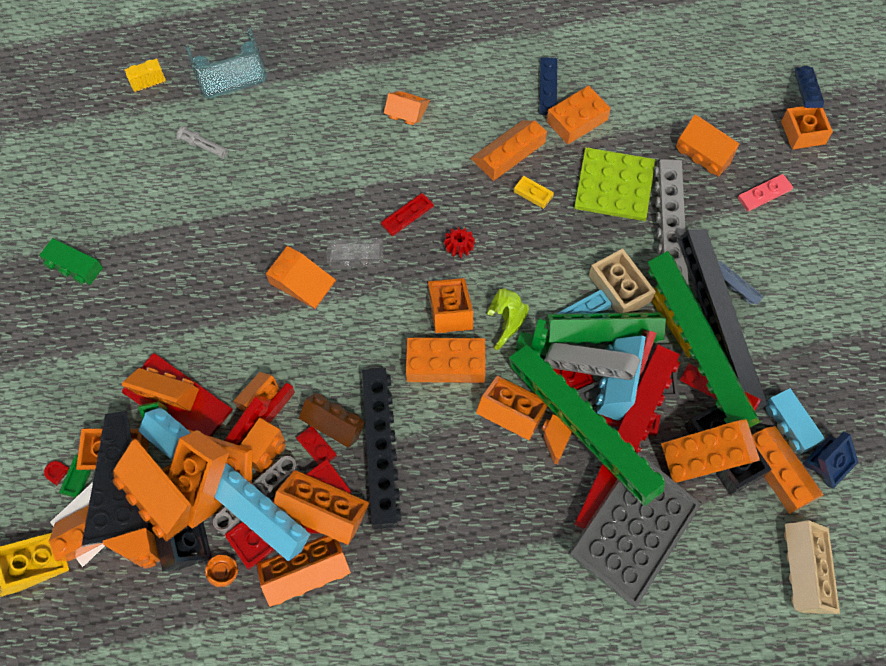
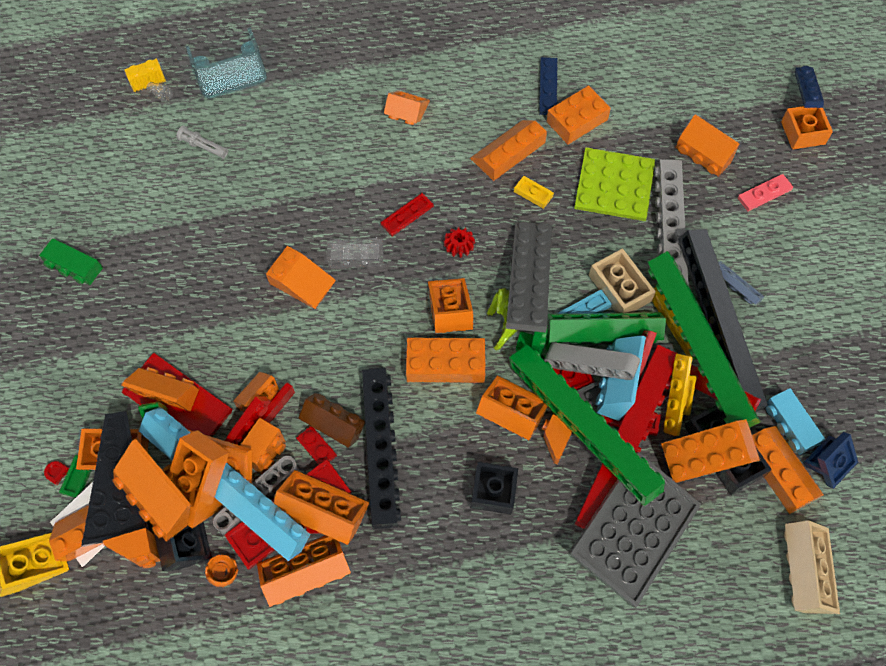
(161, 91): none -> clear cone
(494, 488): none -> black brick
(529, 277): none -> dark grey plate
(680, 394): none -> yellow bracket

